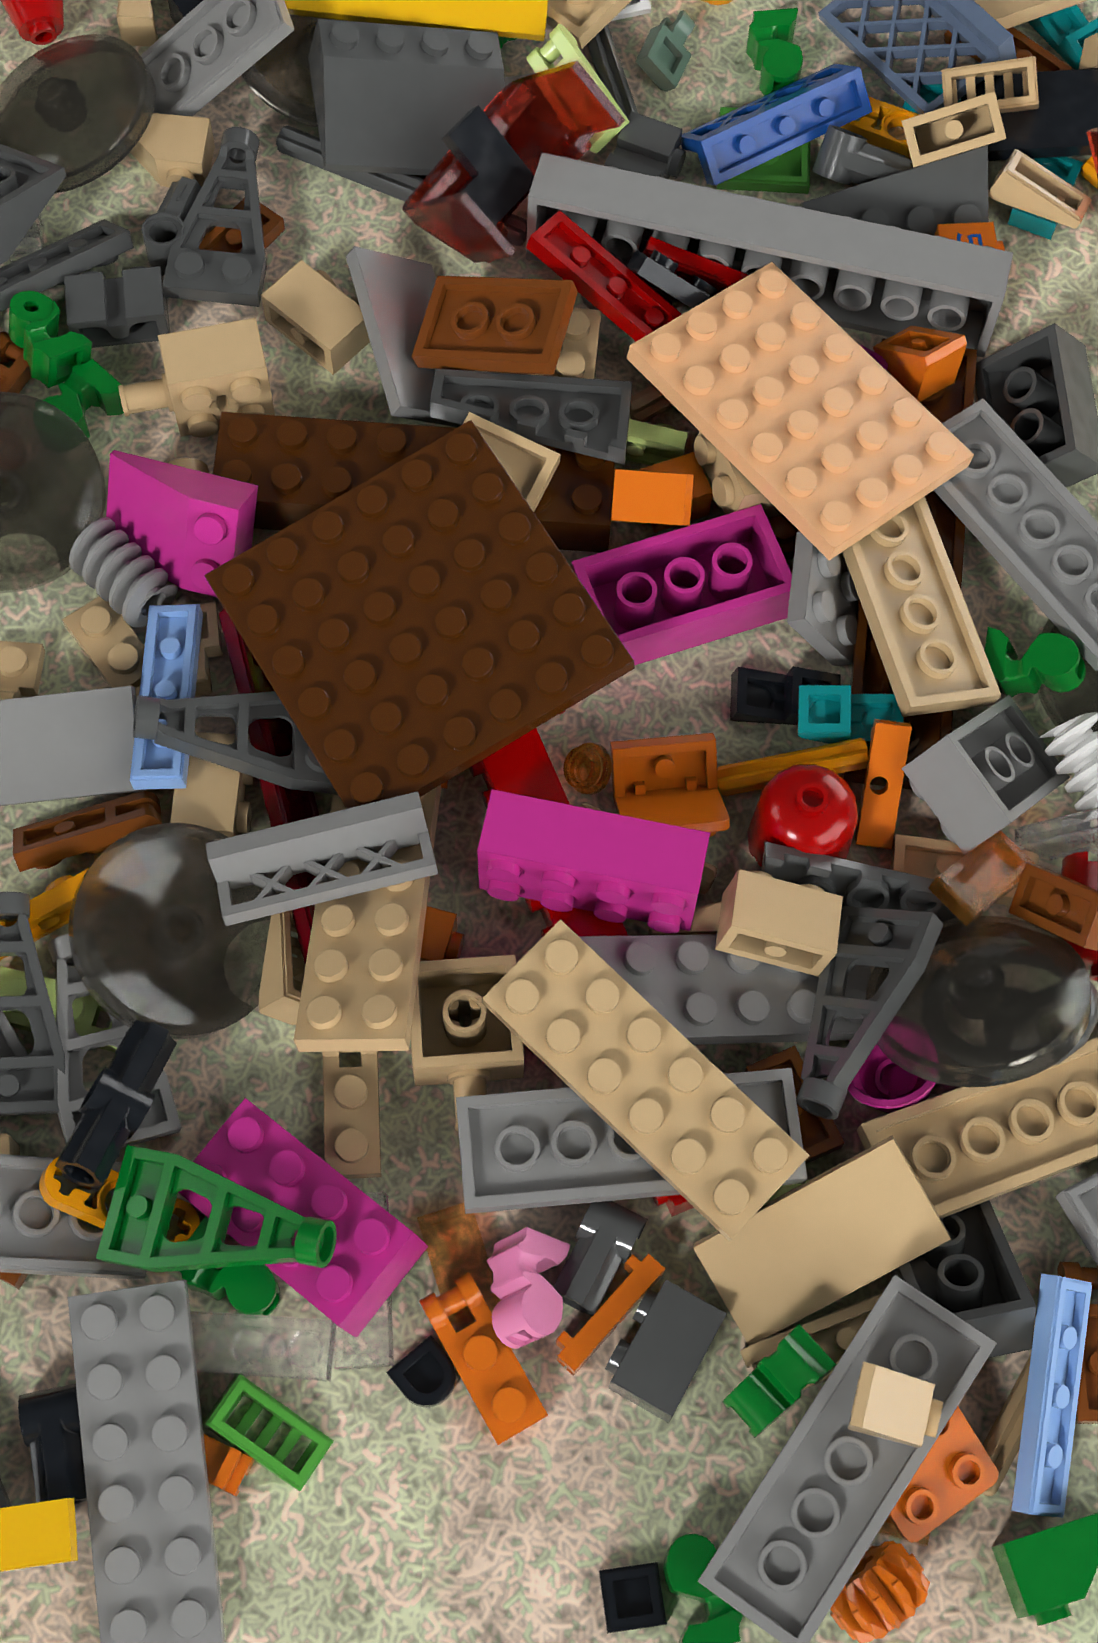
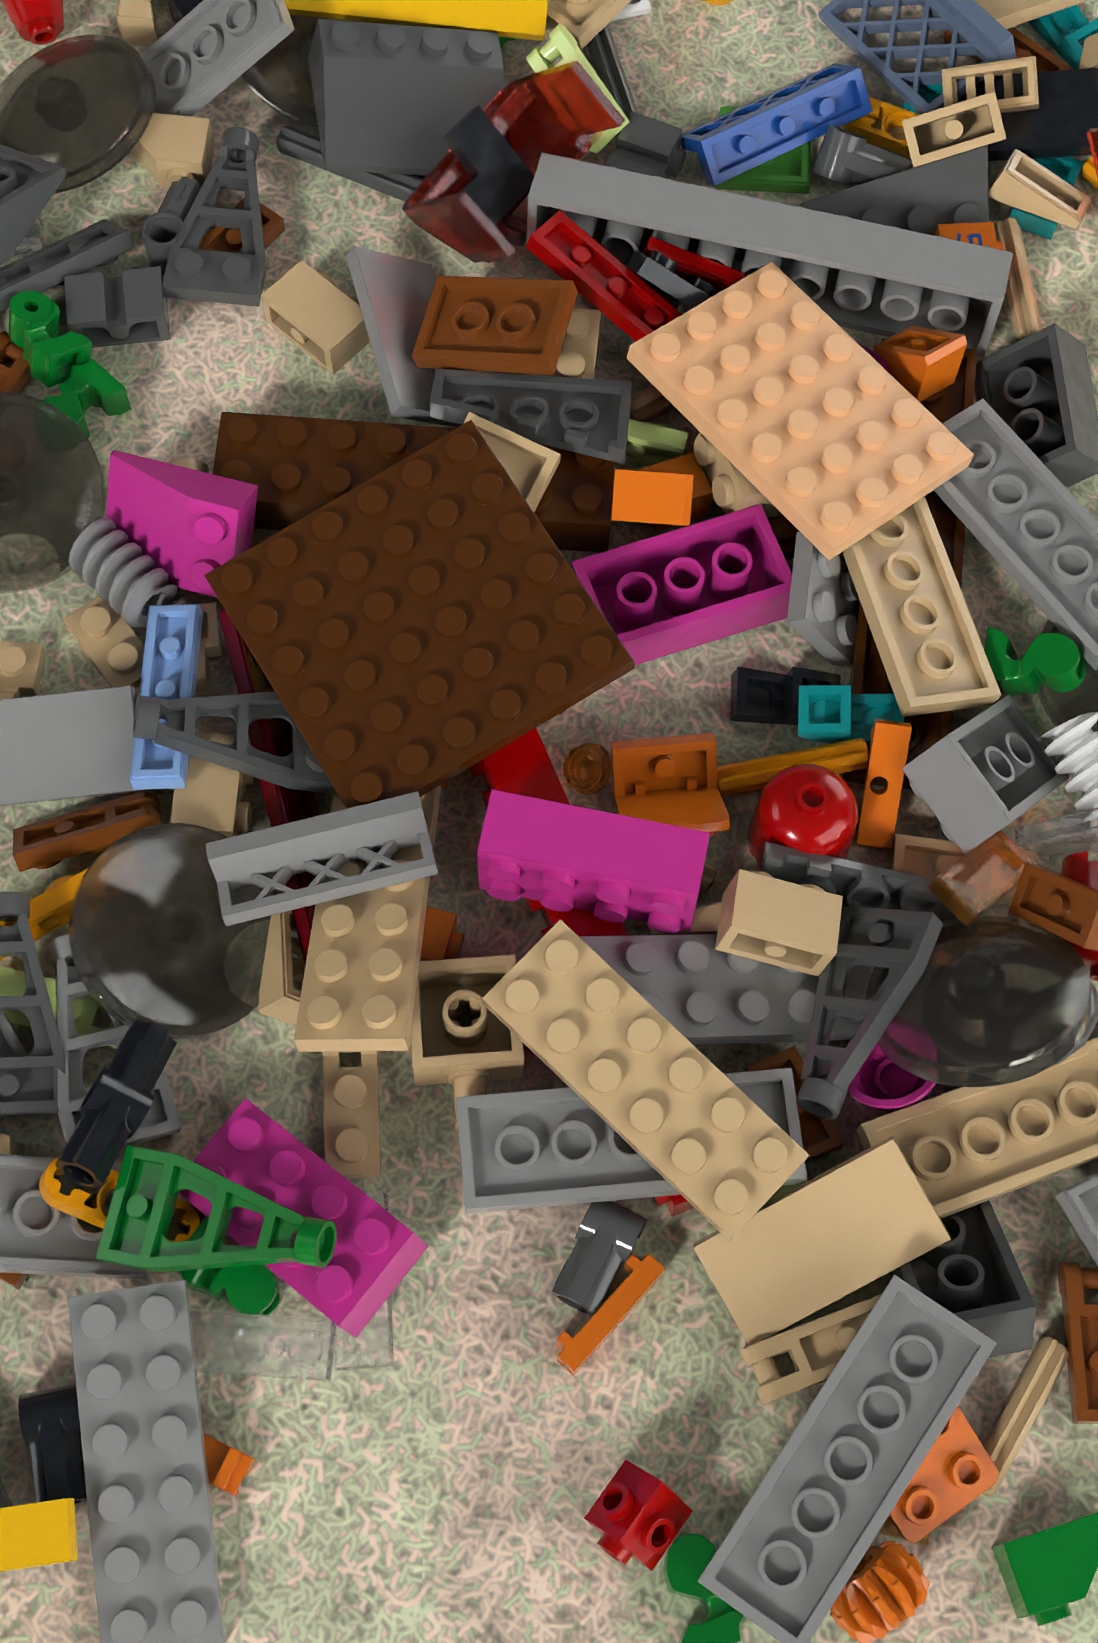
(205, 375): tan brick -> none
(236, 1437): bright green slope -> none
(425, 1374): black tile -> none
(455, 1250): clear orange tile -> none
(484, 1362): orange plate -> none
(528, 1302): bright pink leg -> none
(632, 1597): black tile -> none
(637, 1516): none -> red brick
(663, 51): sand green plate -> none
(665, 1349): dark grey brick -> none
(773, 49): green leg -> none
(779, 1380): green leg -> none
(894, 1406): tan slope -> none
(1019, 285): none -> tan axle
(1052, 1396): light blue tile -> none

